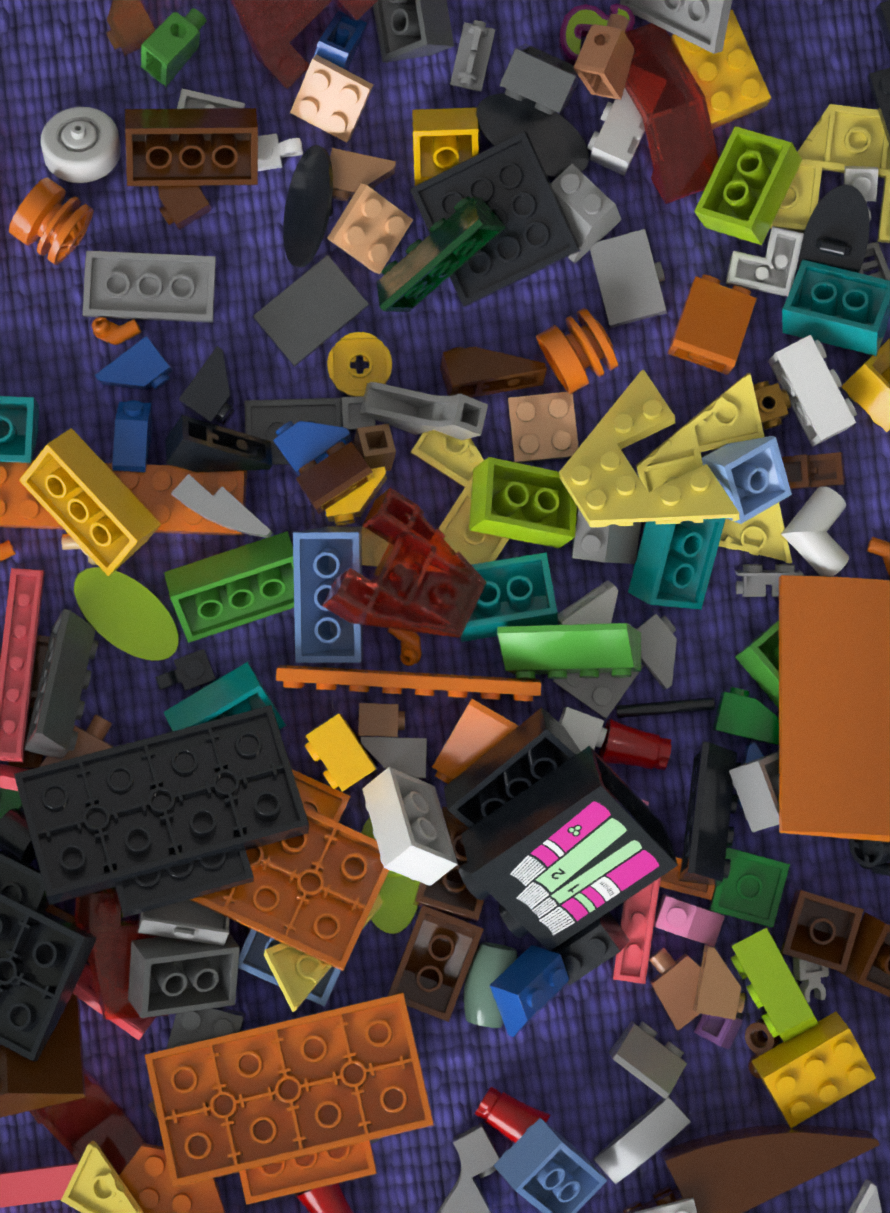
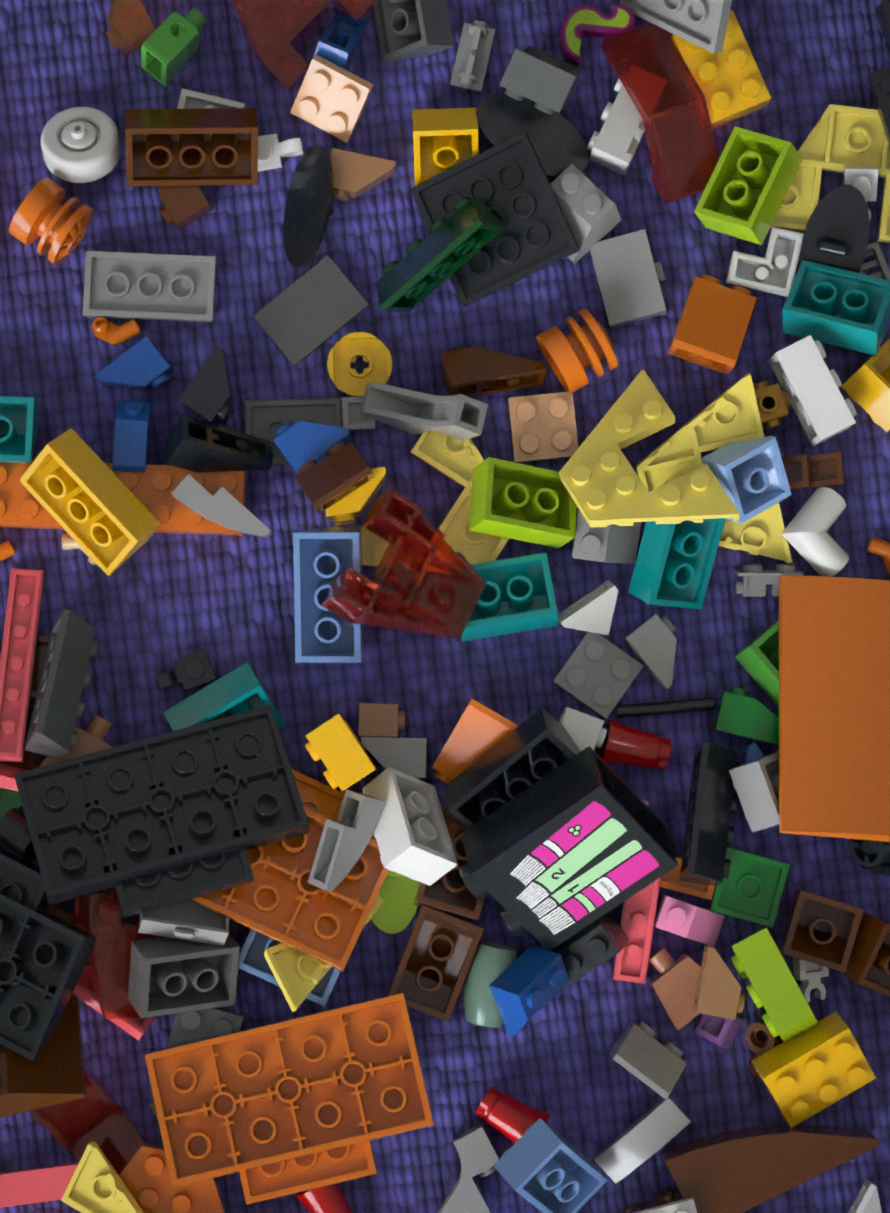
(126, 614): lime shield -> none
(233, 587): bright green slope -> none
(345, 839): none -> light grey slope
(370, 228): light nougat plate -> none
(376, 446): medium nougat brick -> none
(393, 682): orange plate -> none
(410, 646): orange arm -> none
(571, 649): bright green slope -> none
(606, 58): nougat torso -> none

